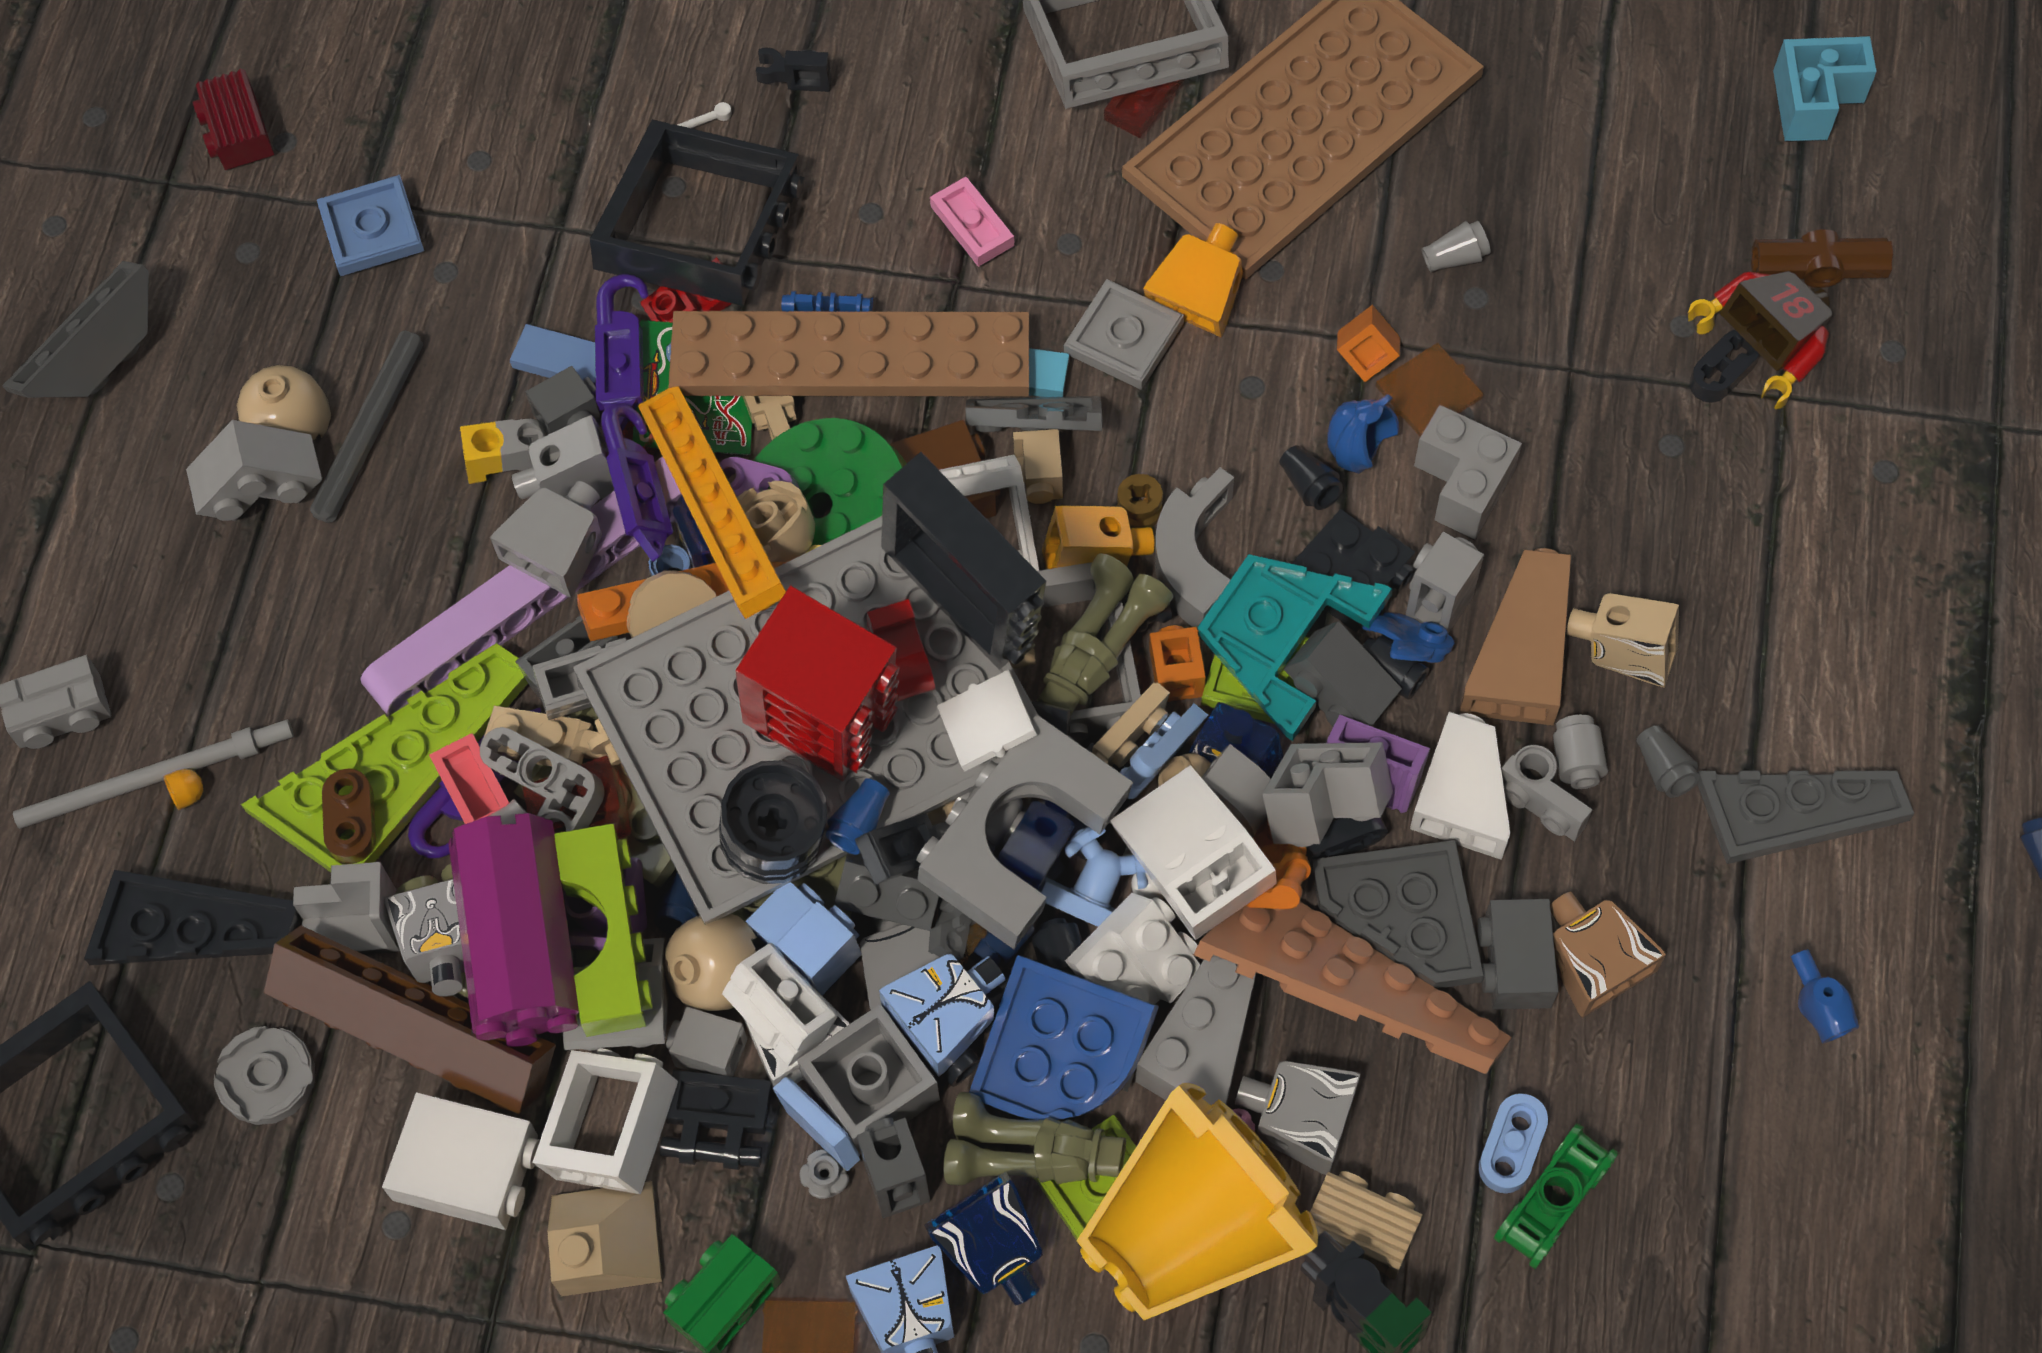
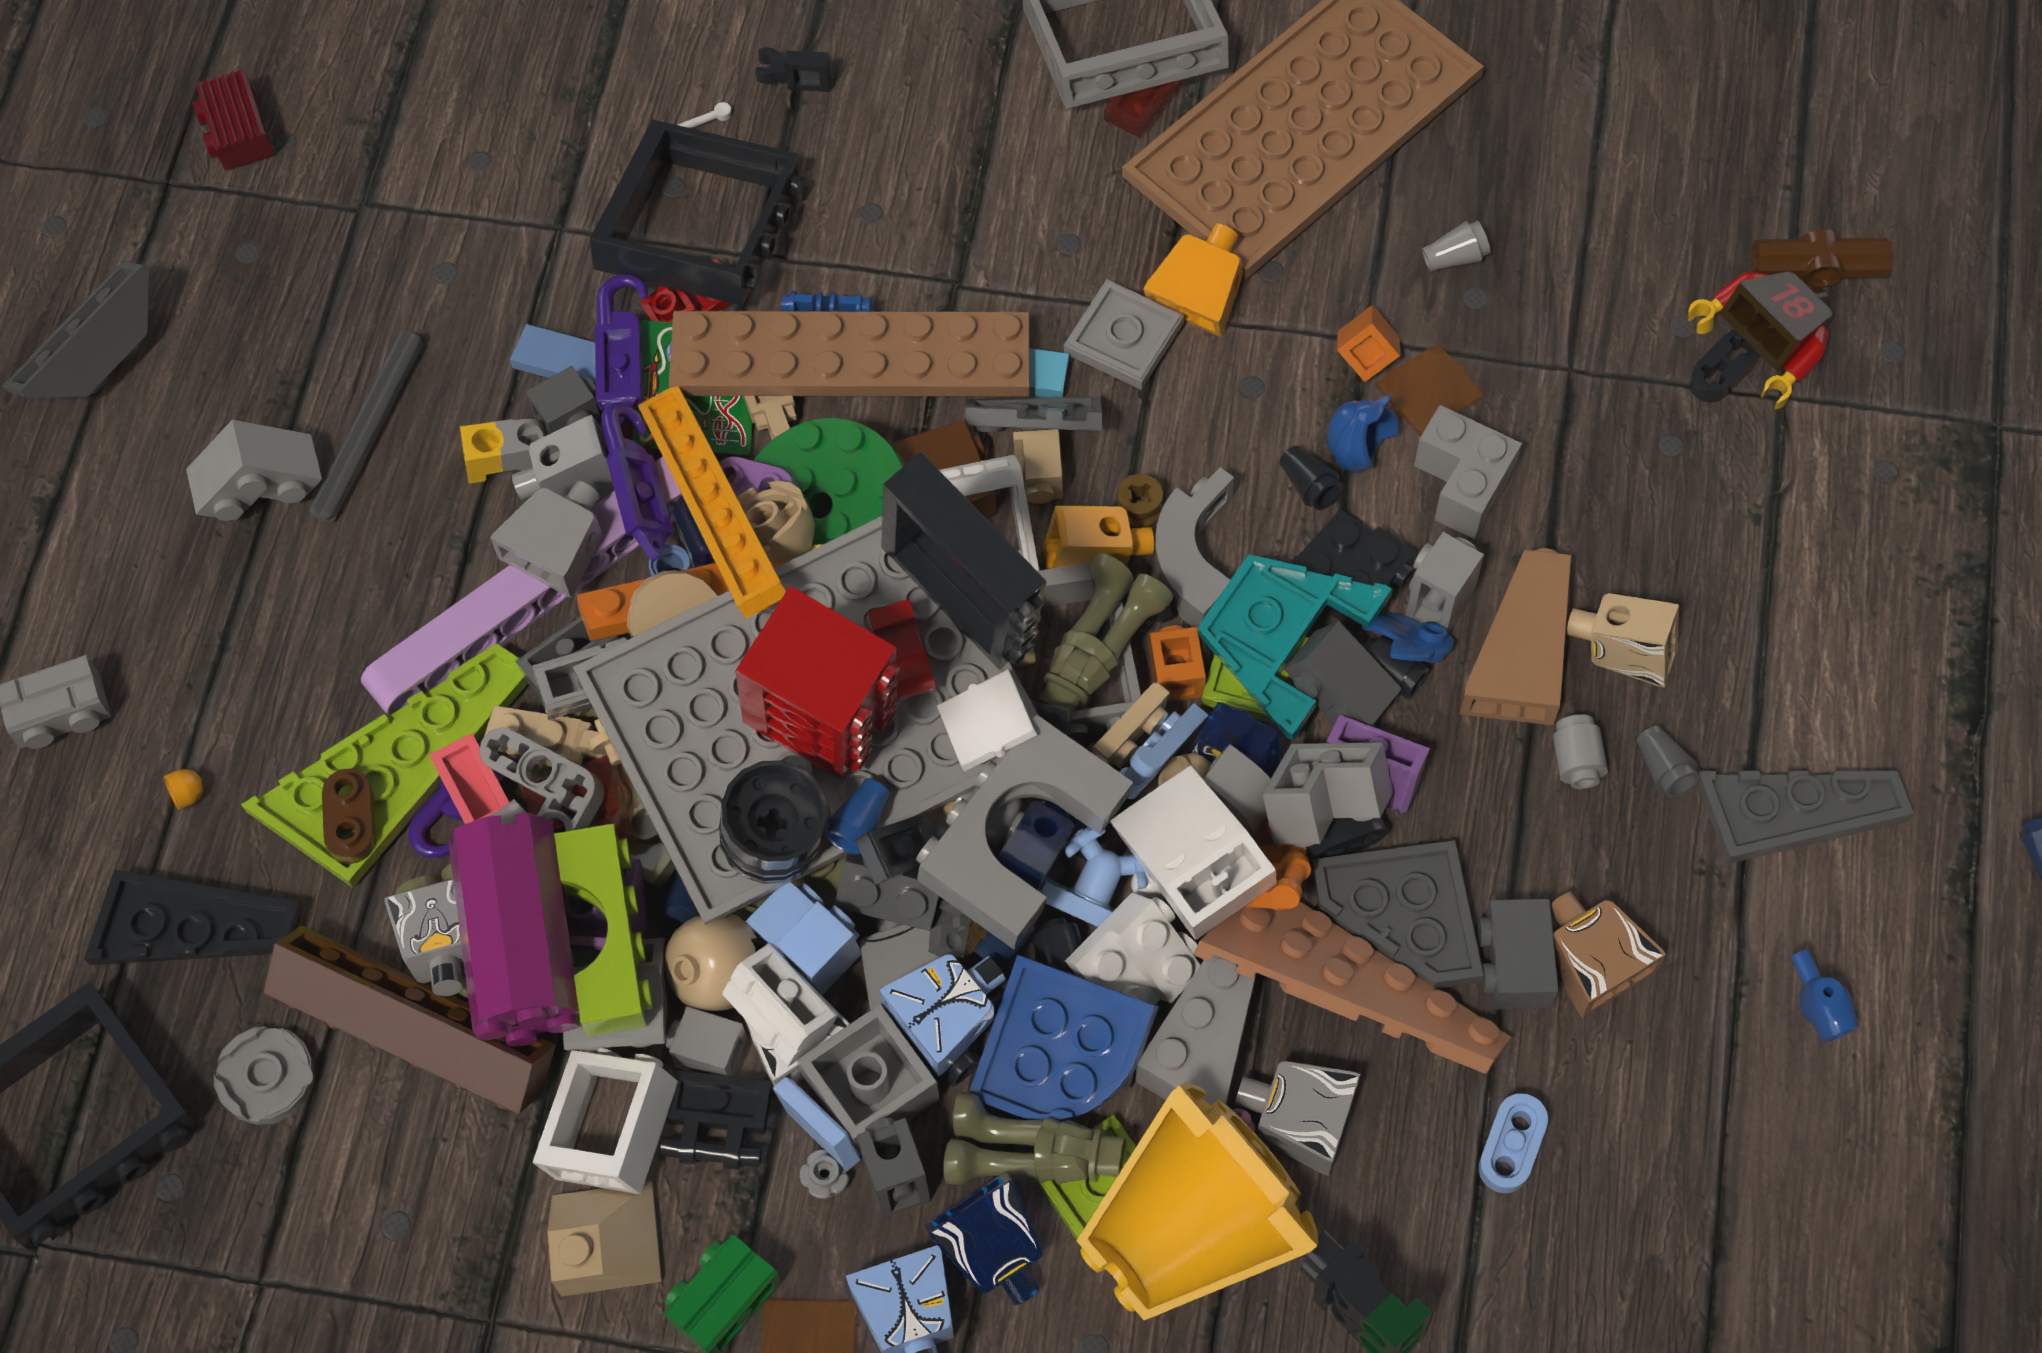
(242, 744): light grey bar -> none
(285, 400): tan cylinder -> none
(351, 908): light grey panel -> none
(370, 225): medium blue plate -> none
(462, 1161): white brick -> none
(972, 221): bright pink plate -> none
(1374, 1222): tan brick -> none
(1465, 789): white slope -> none
(1537, 1223): green piece -> none
(1554, 806): light grey plate -> none
(1817, 77): medium azure brick -> none

